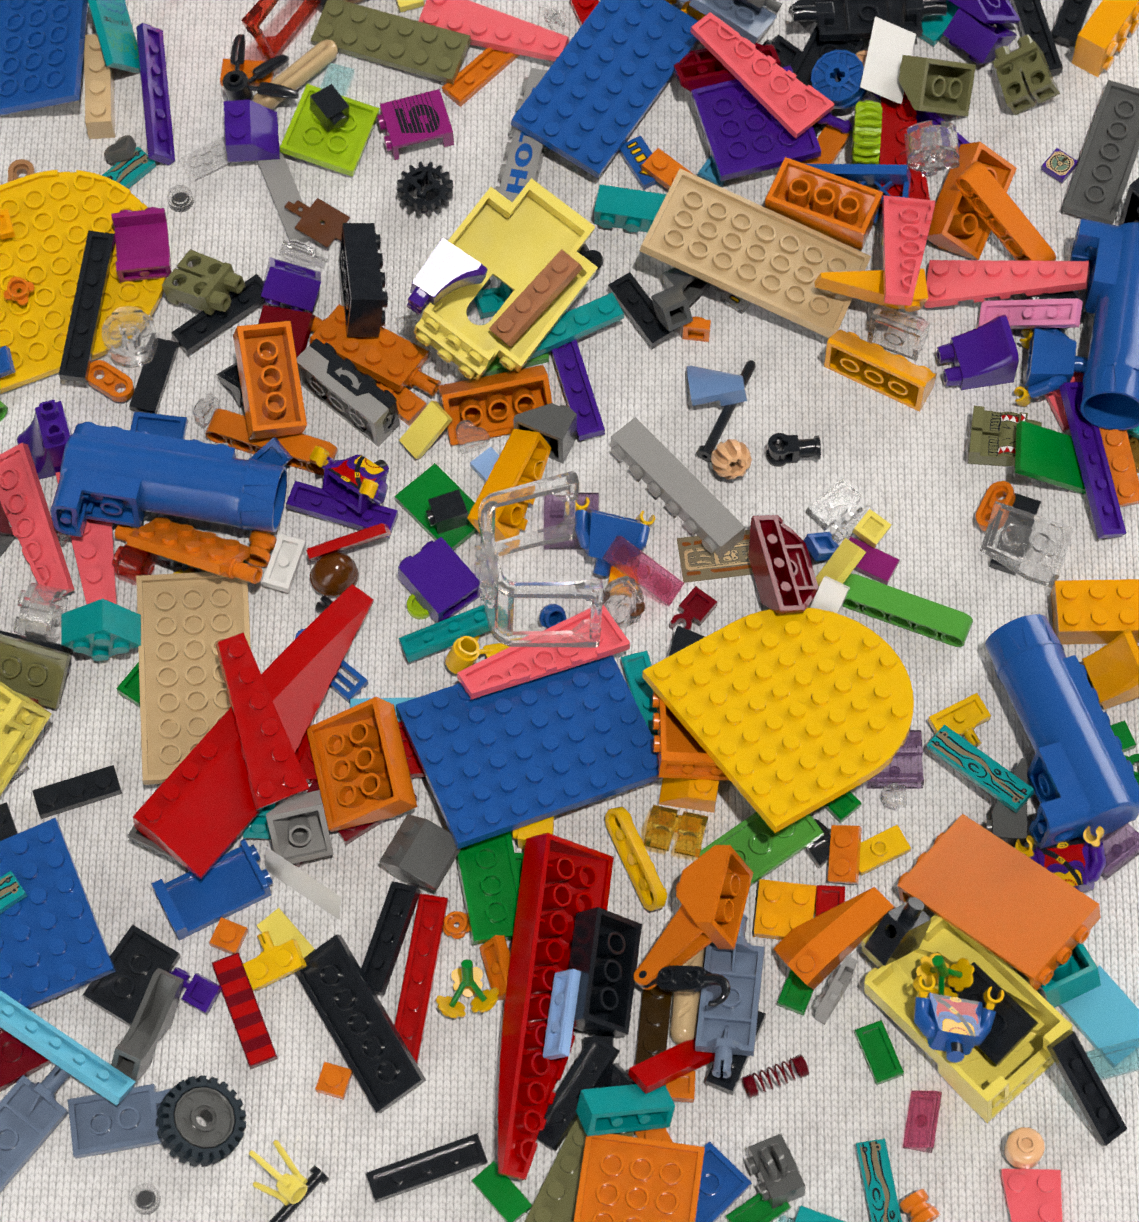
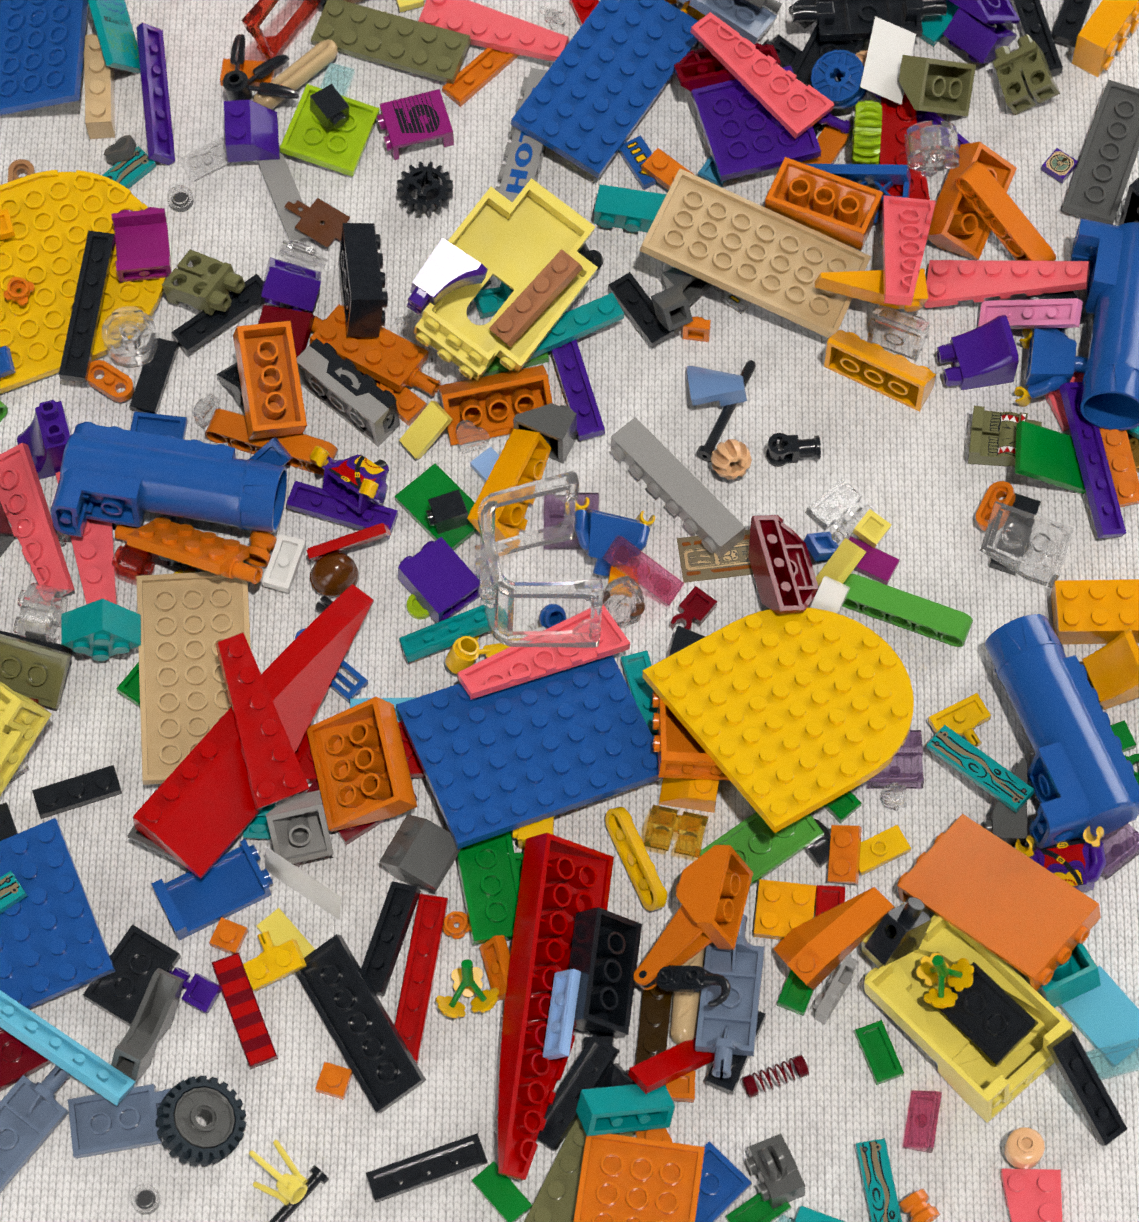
(952, 1022): torso -> none

